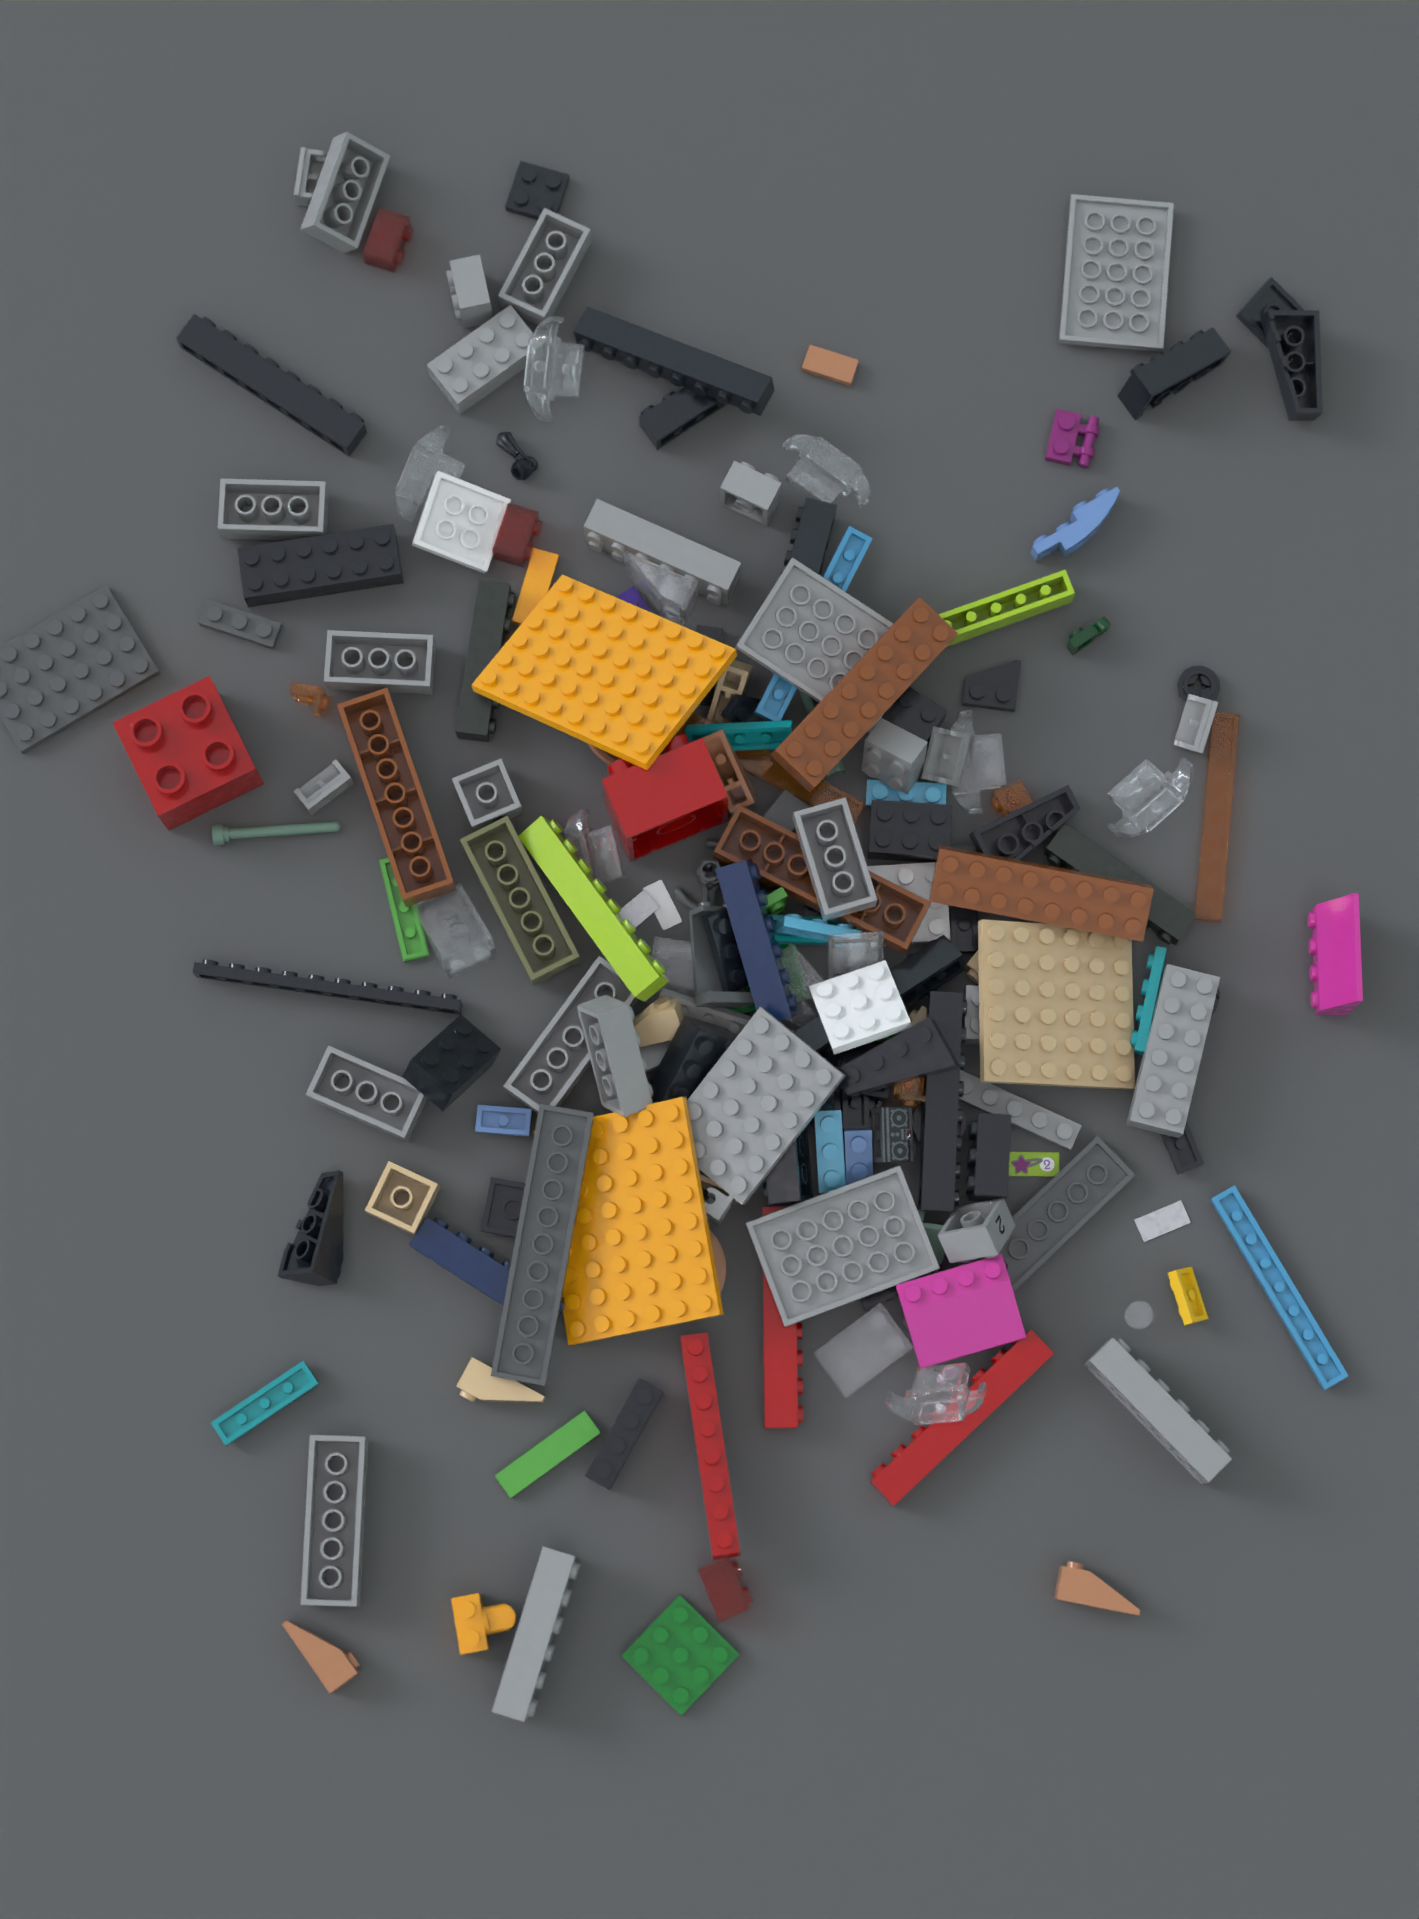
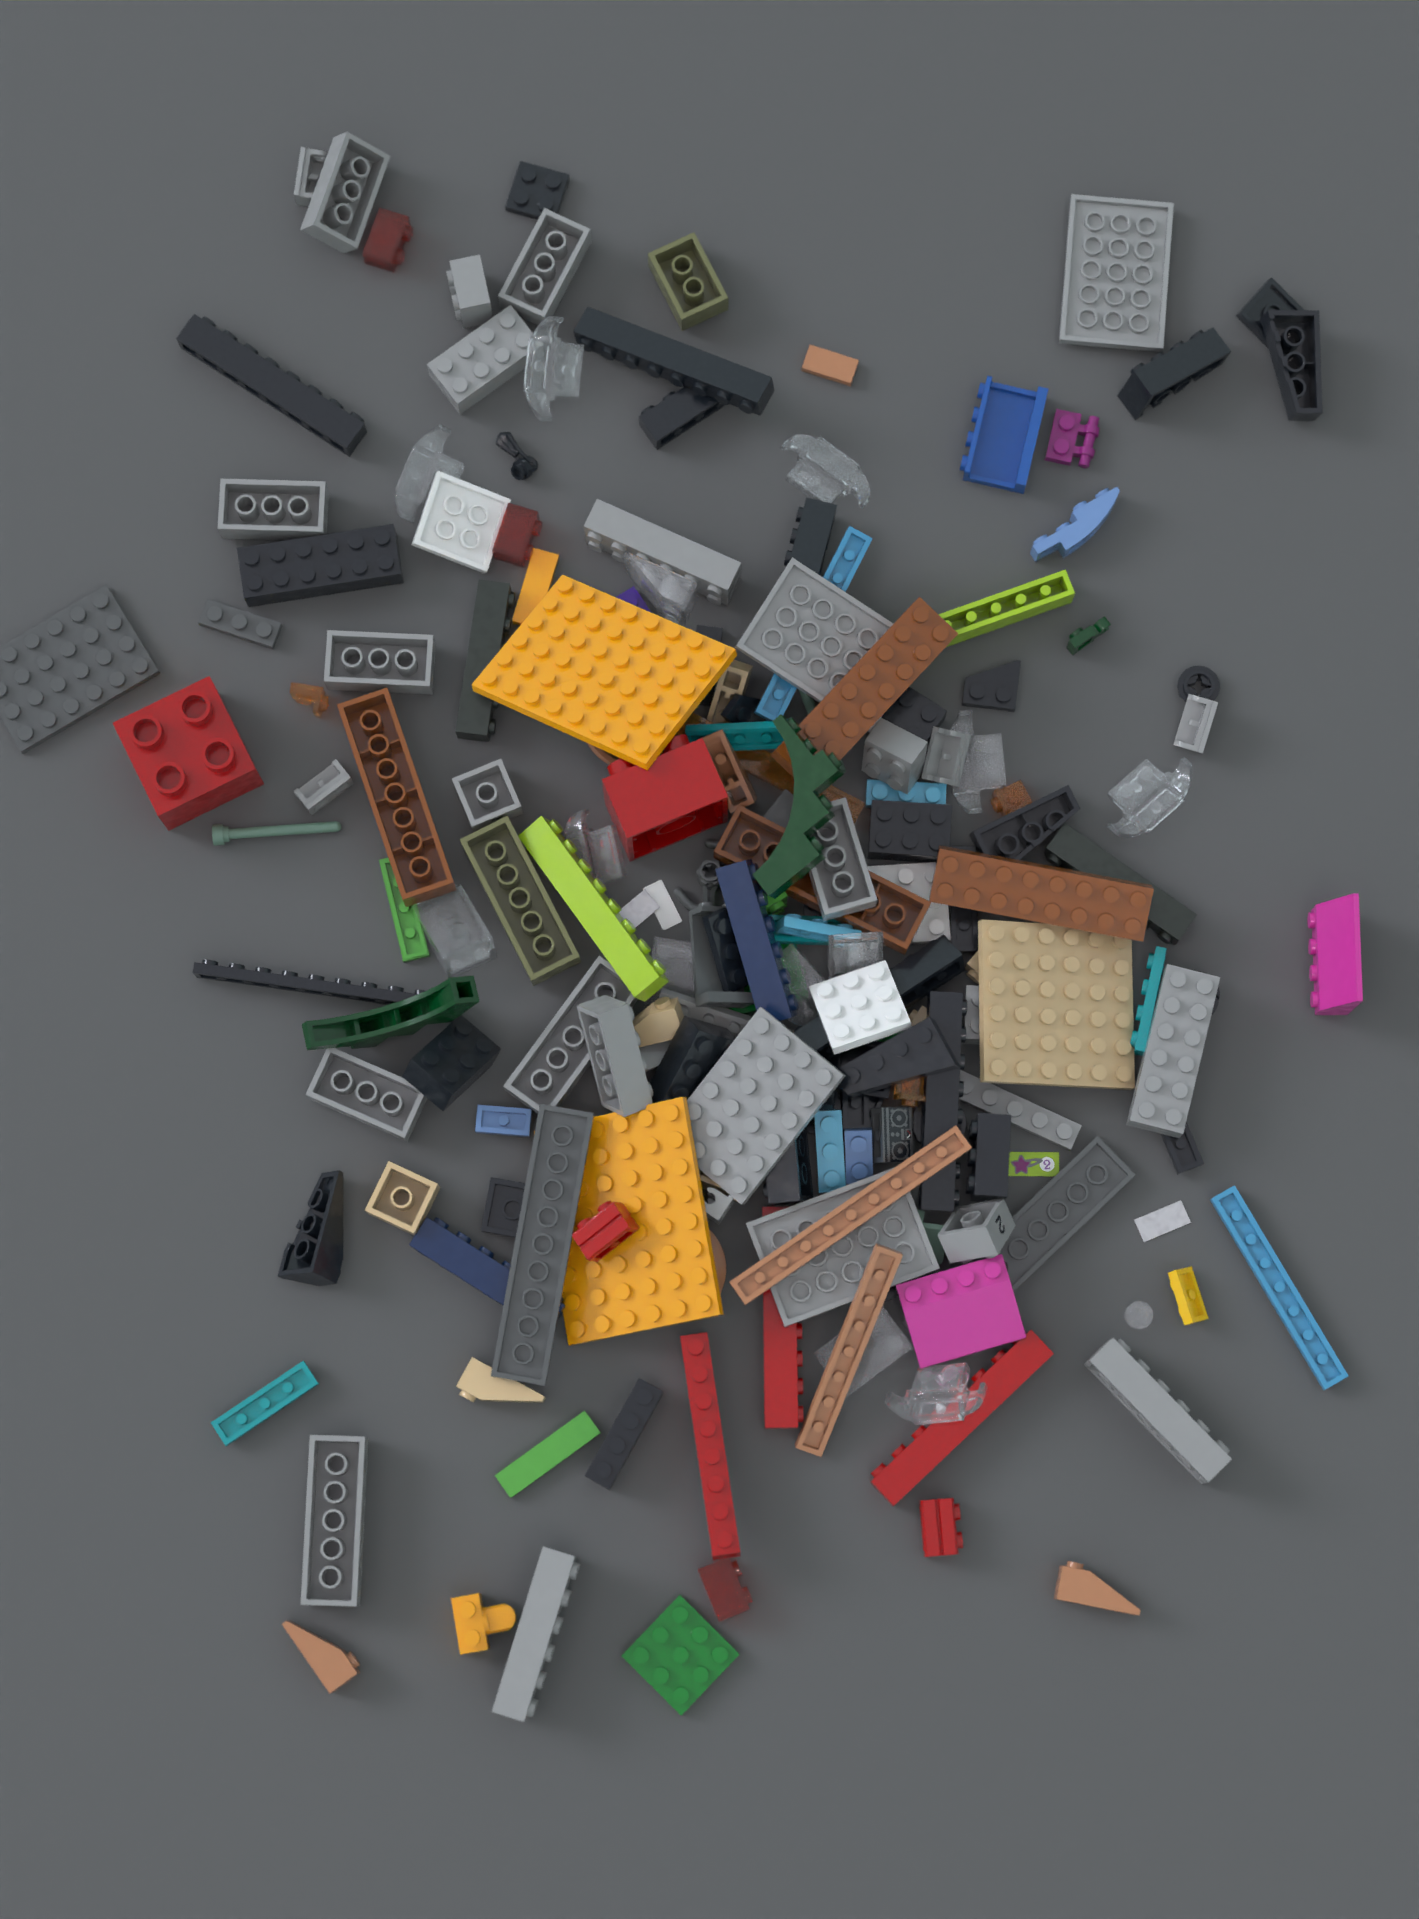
(400, 1018): none -> dark green arch
(604, 1230): none -> red brick
(688, 281): none -> olive brick
(750, 492): light grey brick -> none
(812, 775): none -> dark green arch
(848, 1350): none -> nougat plate
(850, 1215): none -> nougat plate
(939, 1527): none -> red brick
(1003, 436): none -> blue panel
(1216, 817): clear orange tile -> none

